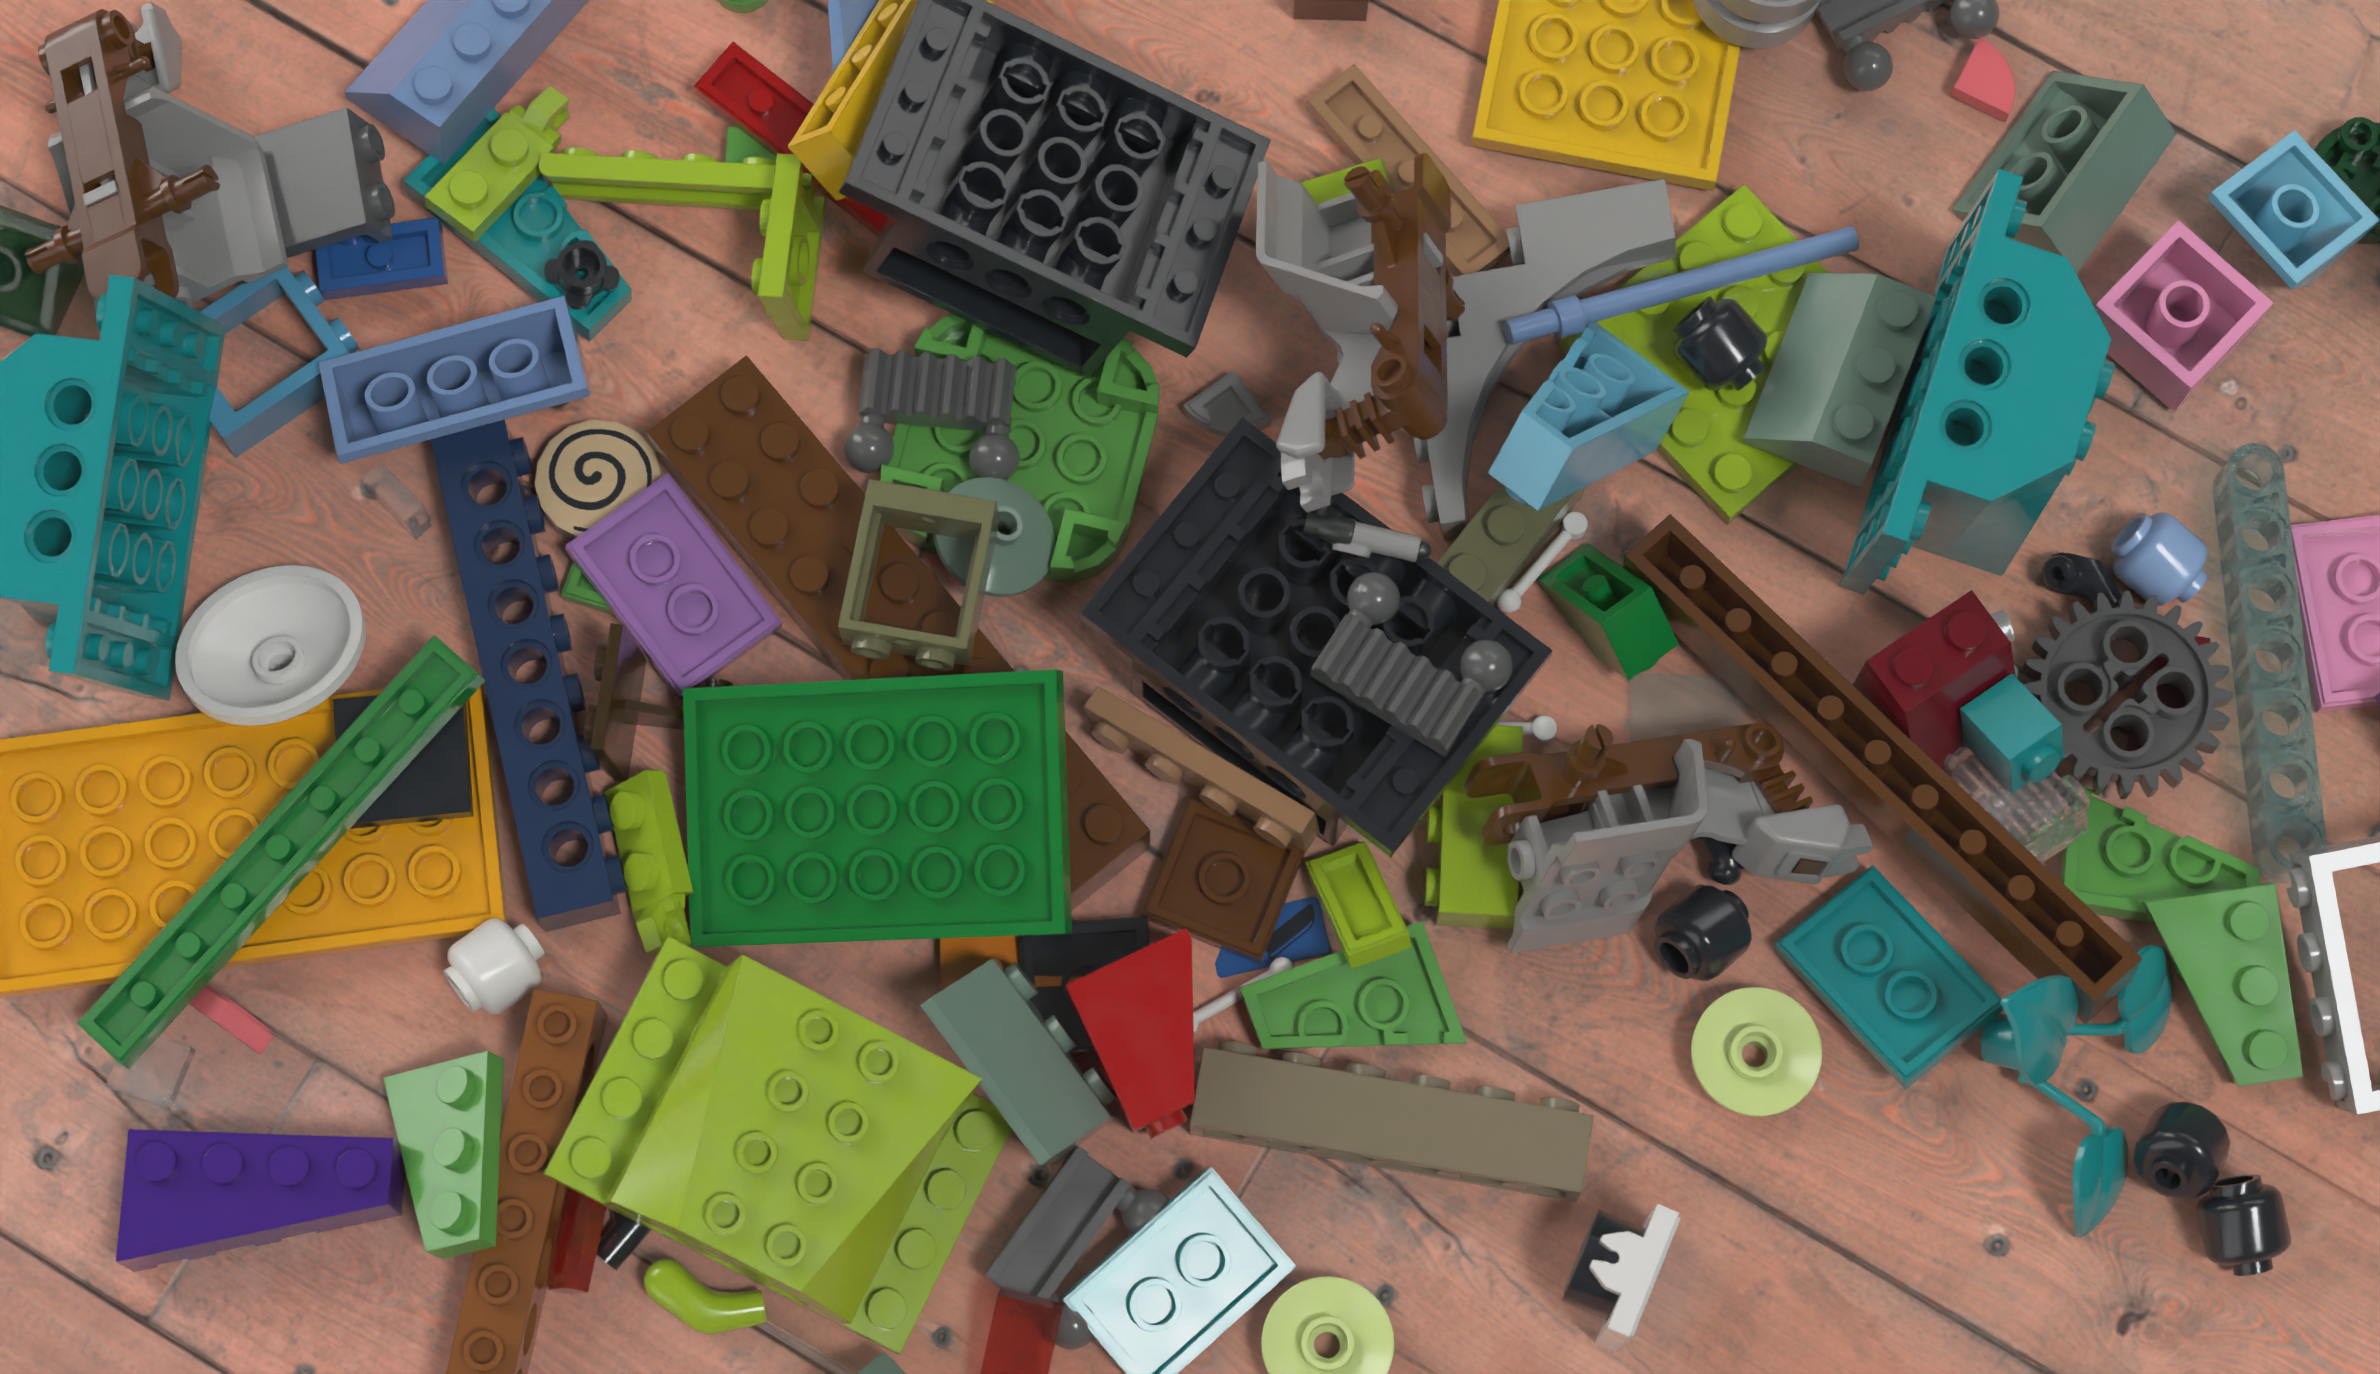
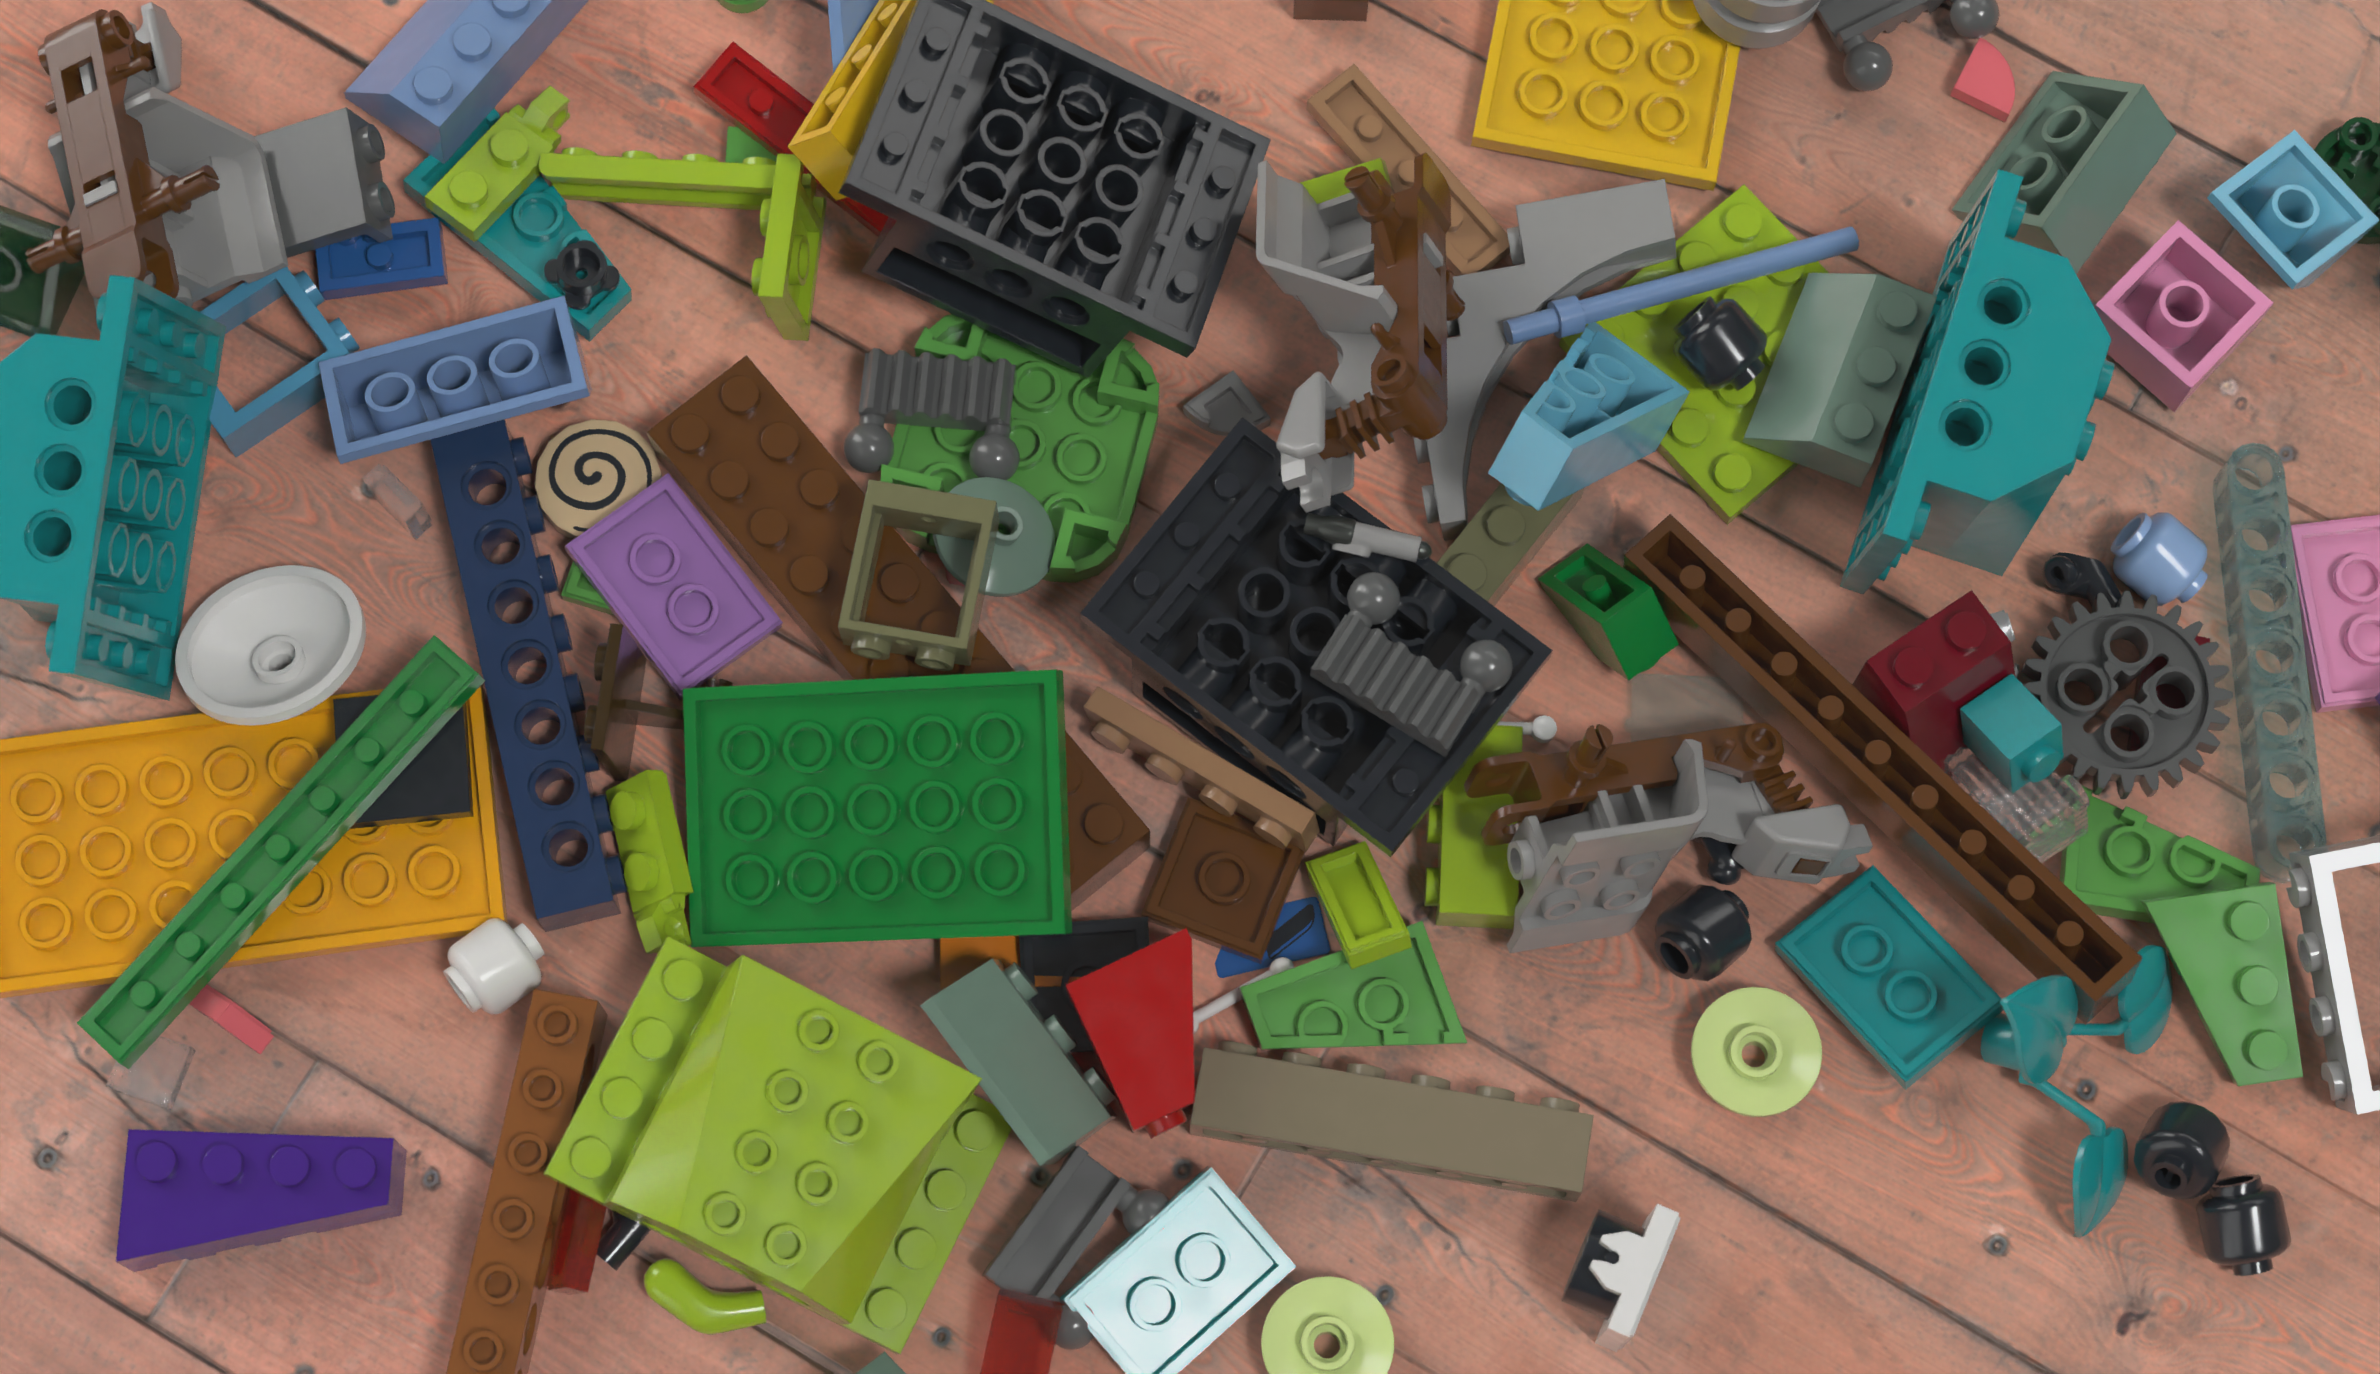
(451, 1149): bright green wing -> none
(1573, 527): white hinge -> none

